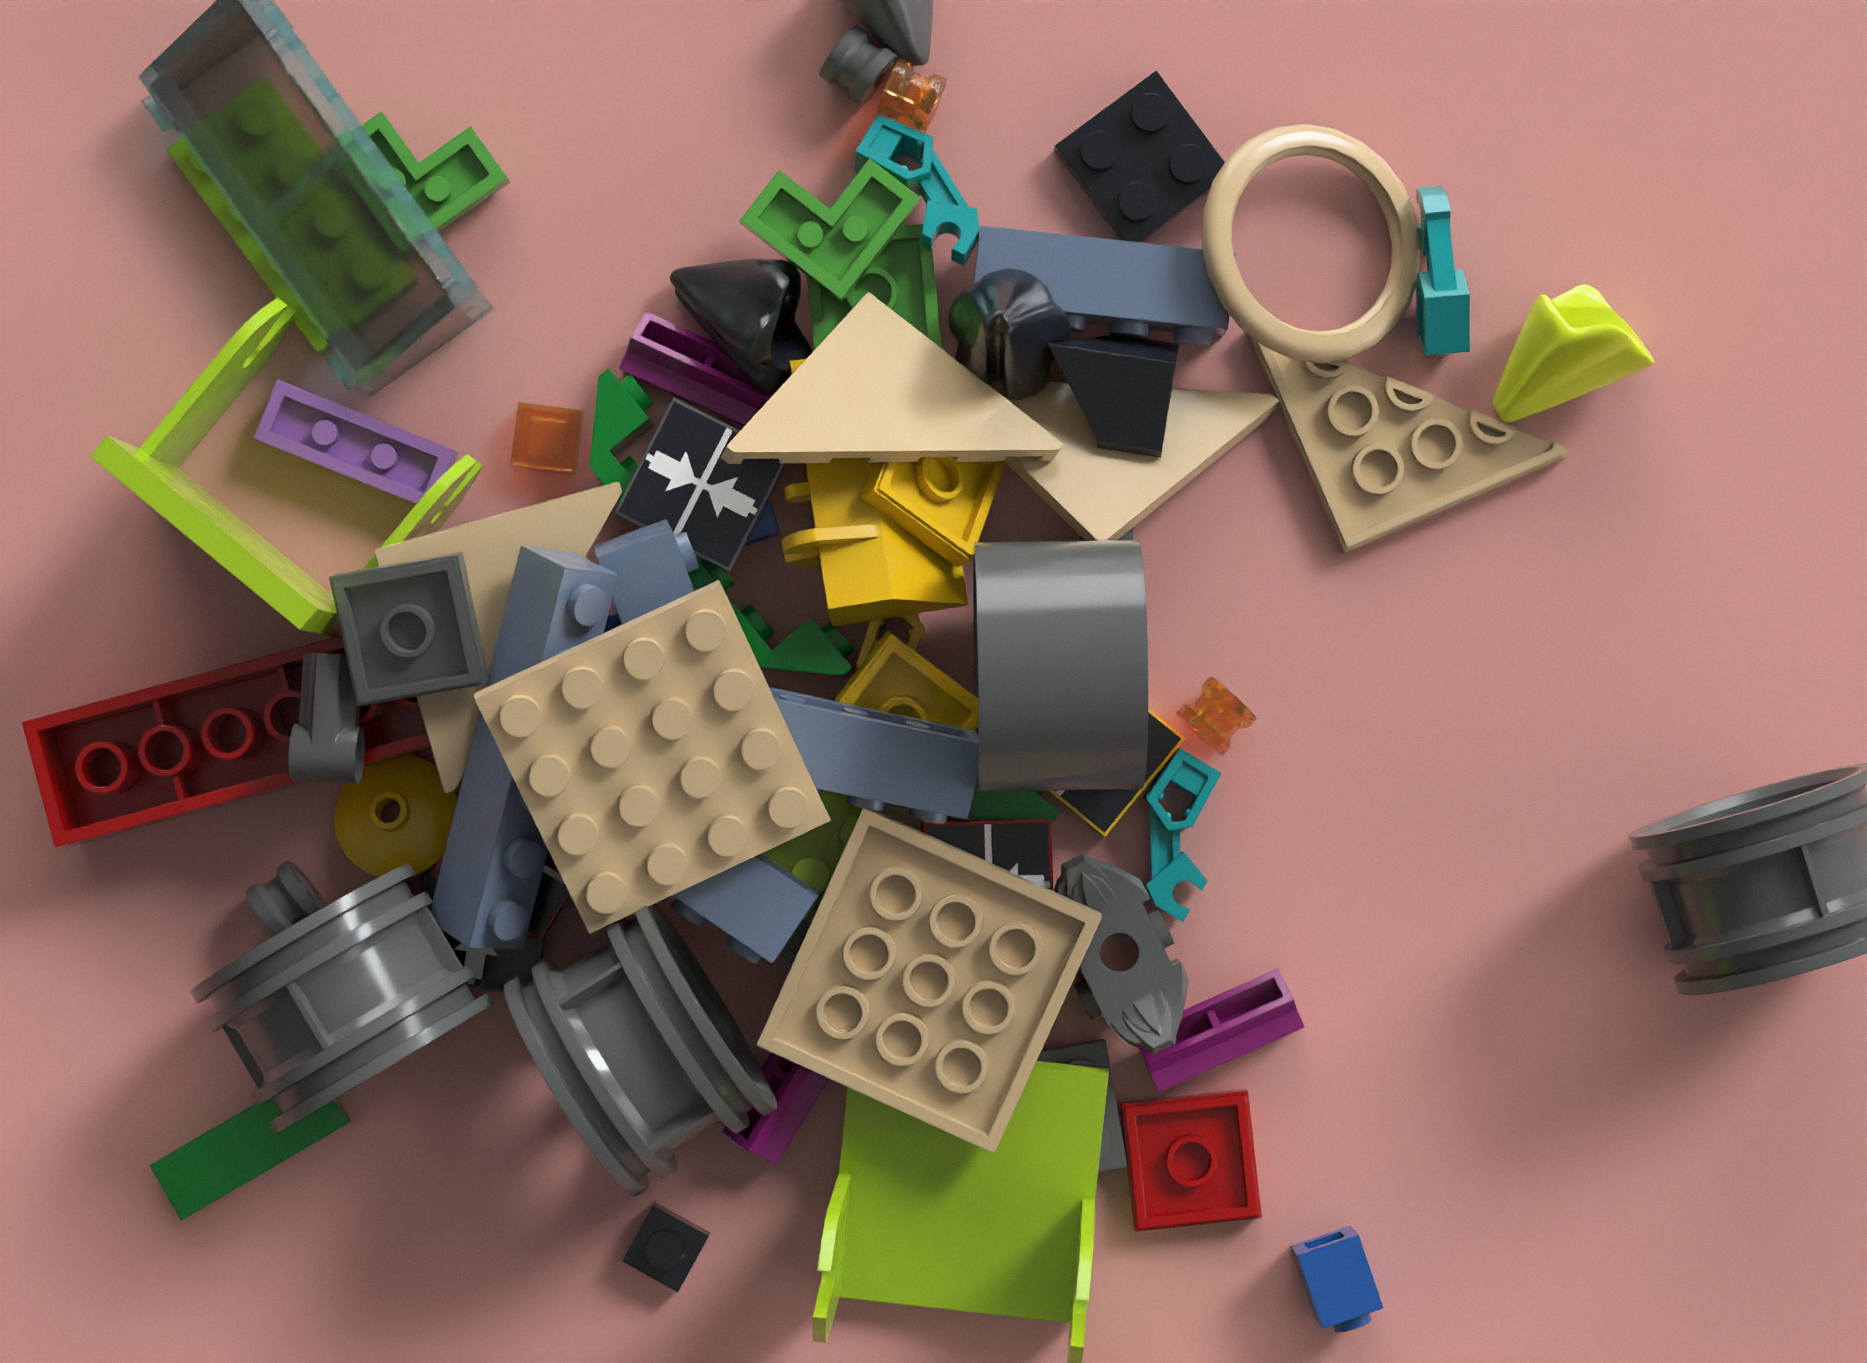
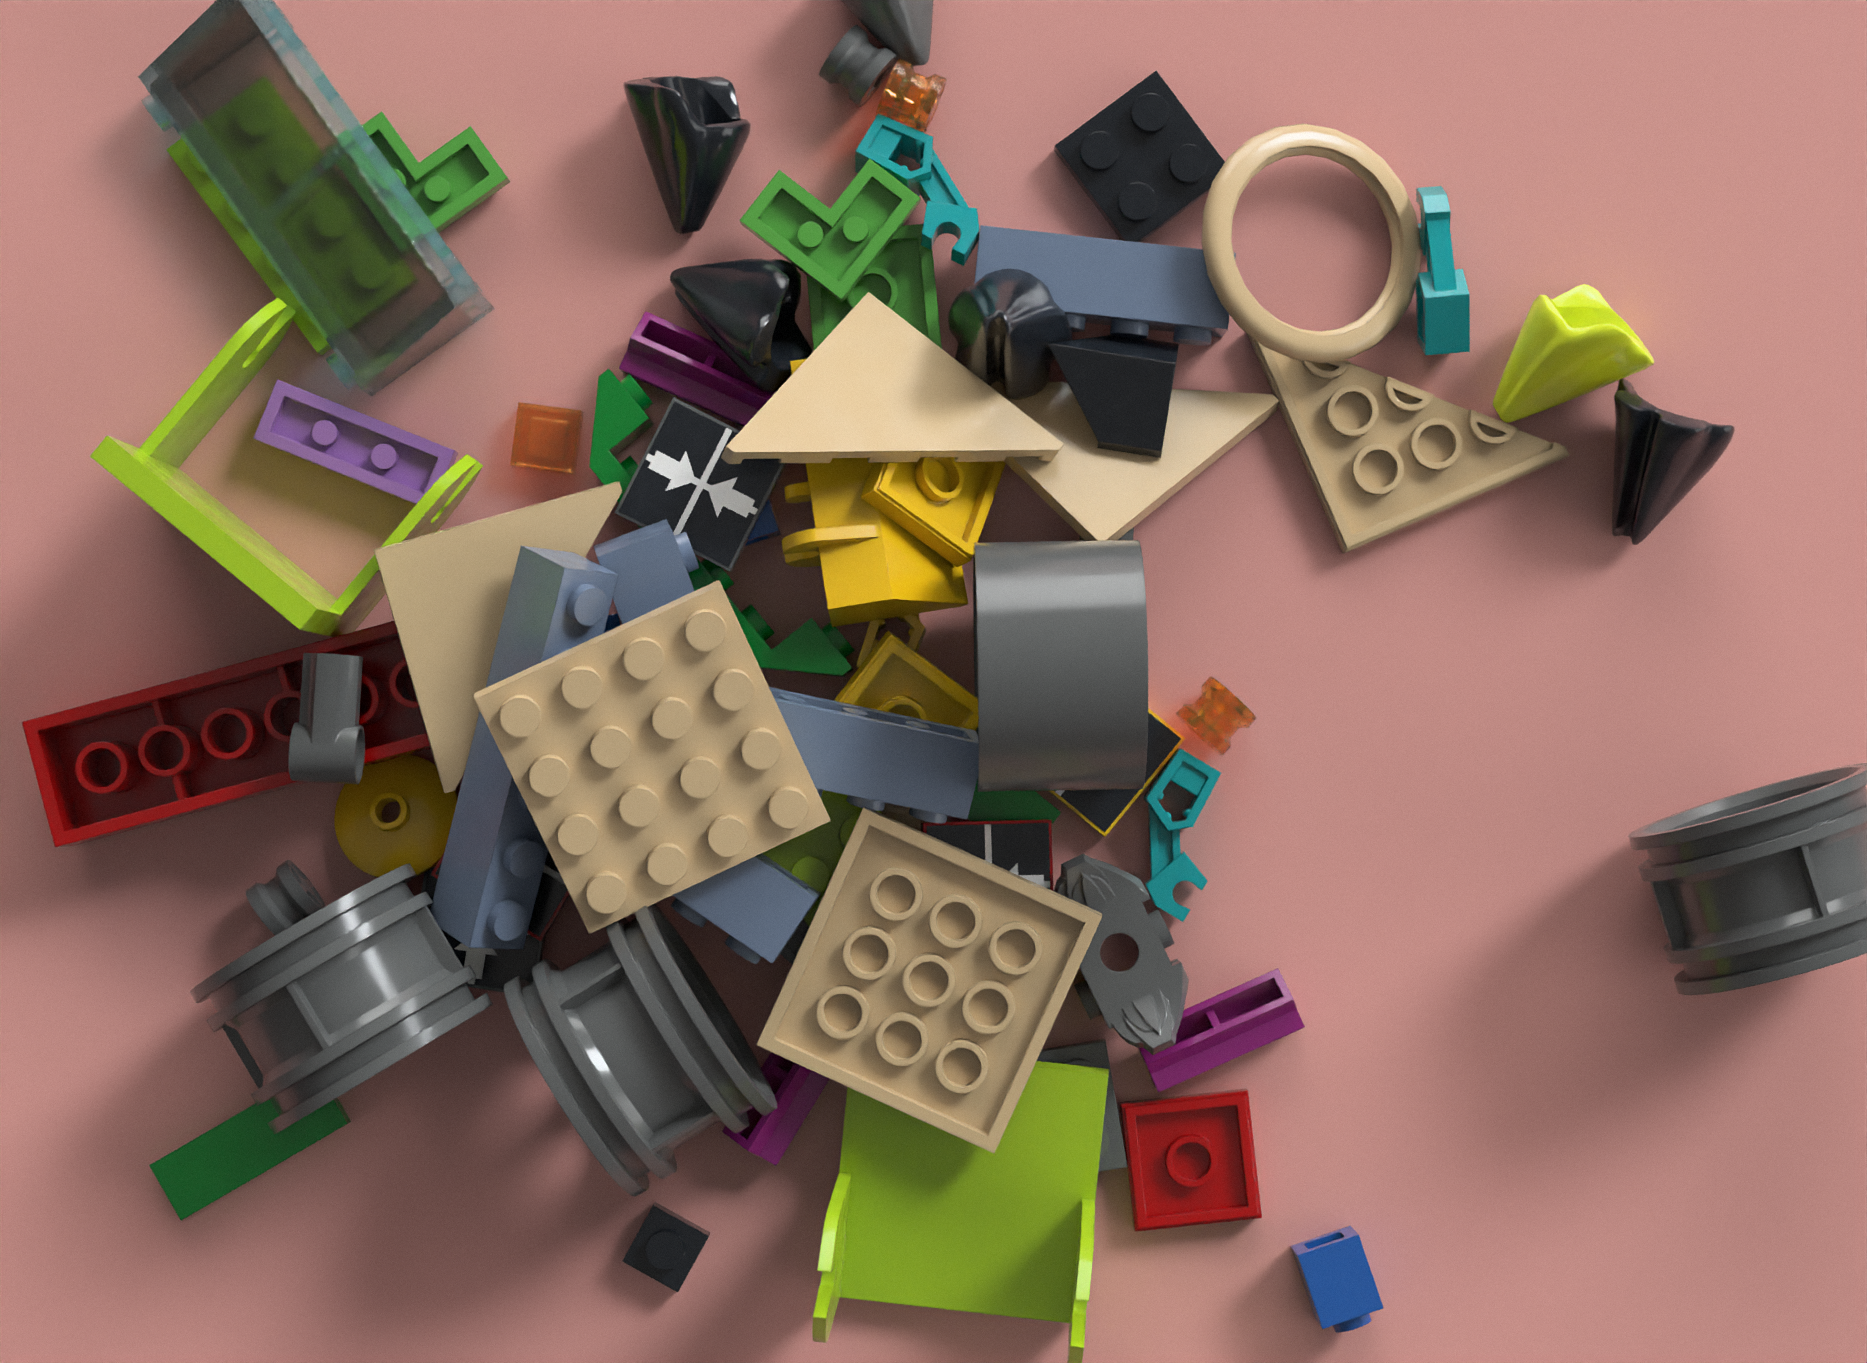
(409, 629): dark grey tile -> none
(690, 139): none -> black hat
(1657, 461): none -> black hat

